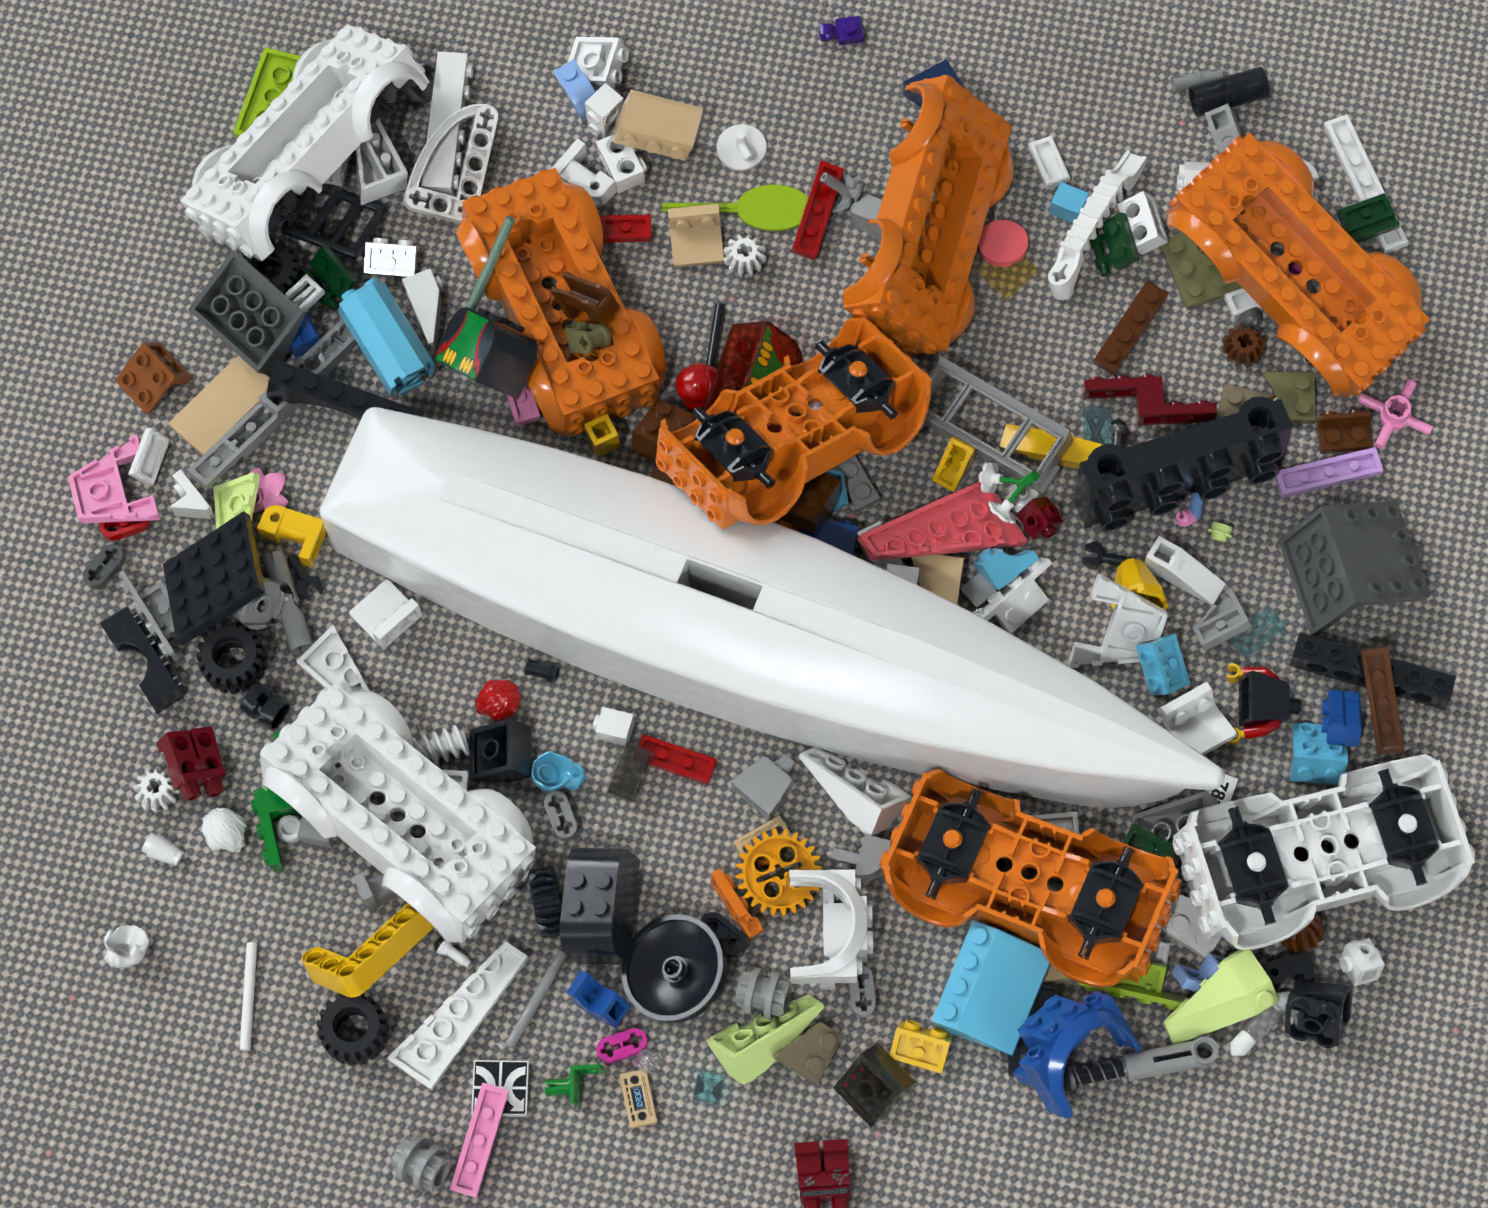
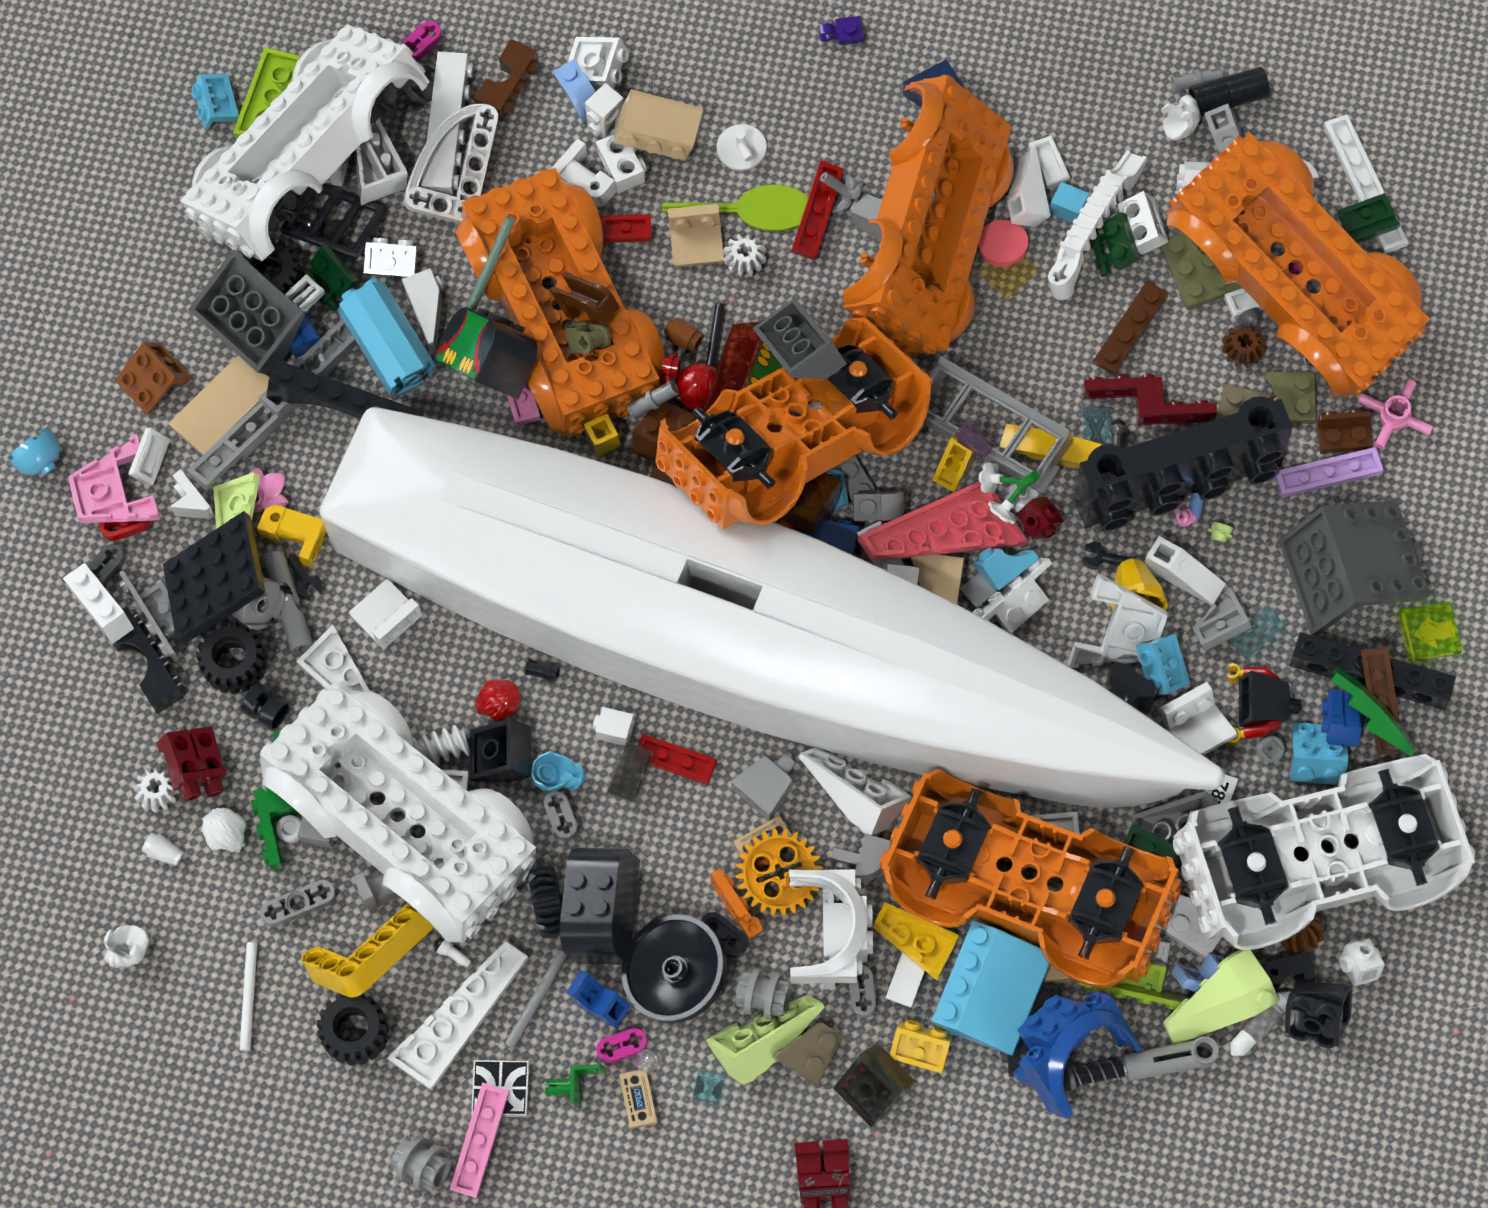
(36, 454): none -> medium azure cylinder
(98, 603): none -> white brick
(214, 99): none -> medium azure bracket
(302, 892): none -> light grey beam
(422, 42): none -> dark pink beam
(520, 64): none -> reddish brown arch
(653, 399): none -> light grey pin
(671, 367): none -> red plate
(683, 334): none -> dark orange brick
(799, 343): none -> dark grey slope
(878, 506): none -> light grey brick
(905, 982): none -> white slope
(917, 938): none -> yellow wing
(972, 439): none -> clear purple cone
(1027, 193): none -> white slope
(1131, 687): none -> black piece
(1181, 118): none -> white hair
(1270, 748): none -> light grey tile
(1380, 719): none -> green slope
(1429, 631): none -> clear neon green tile

